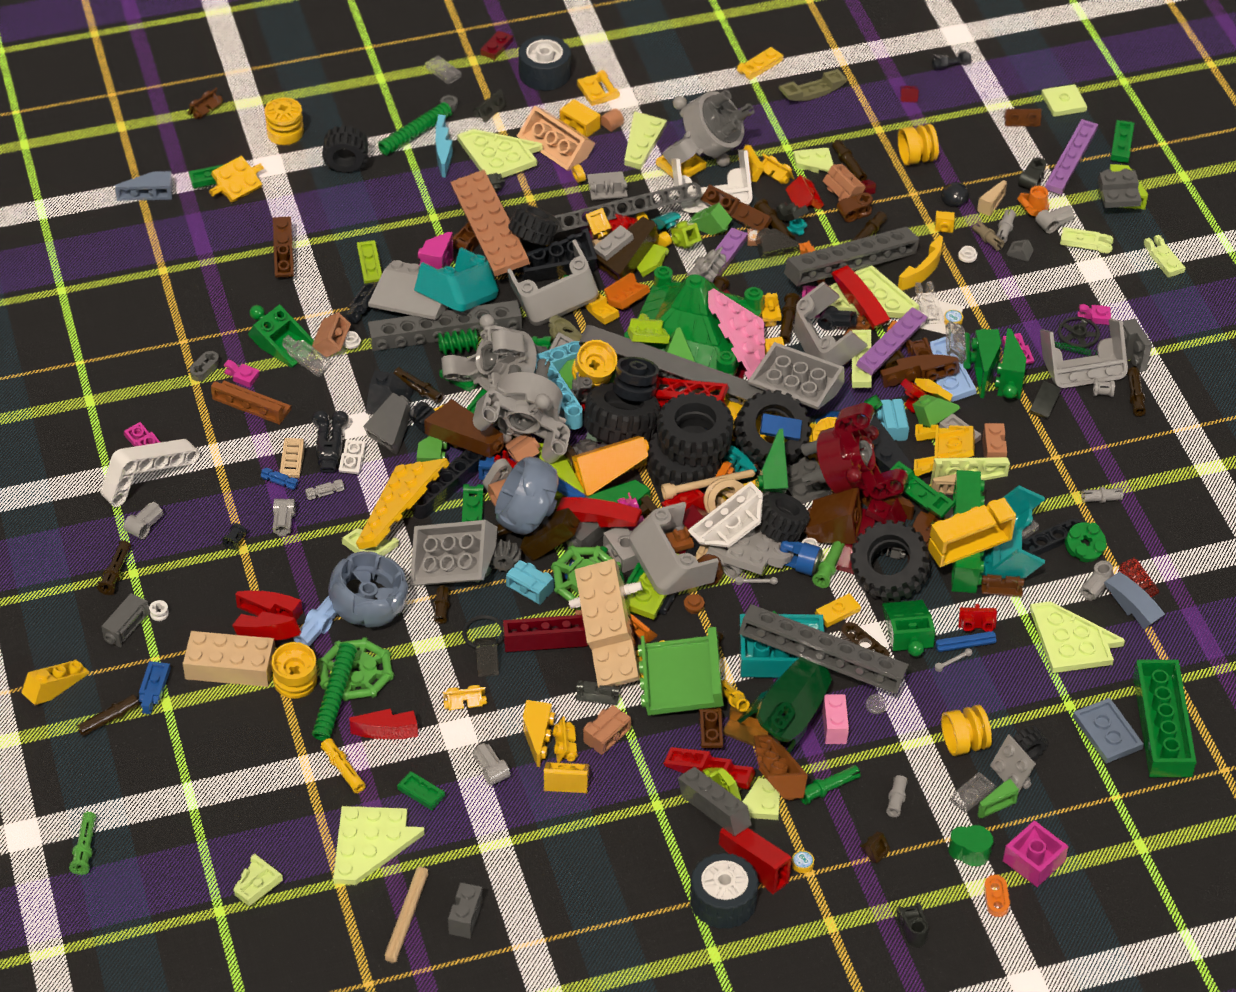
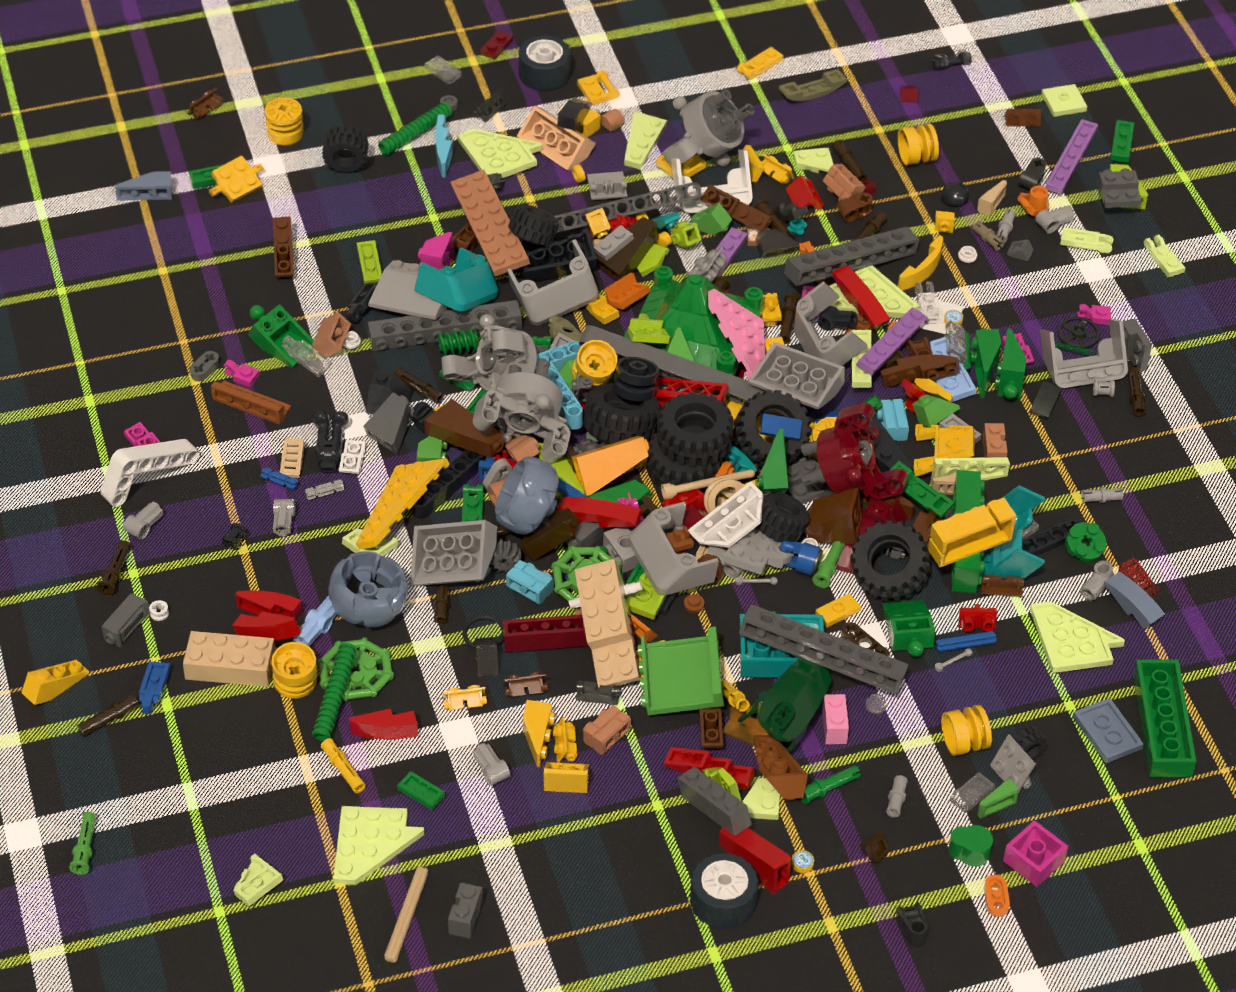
(533, 682): none -> reddish brown hinge
(573, 113): none -> black slope

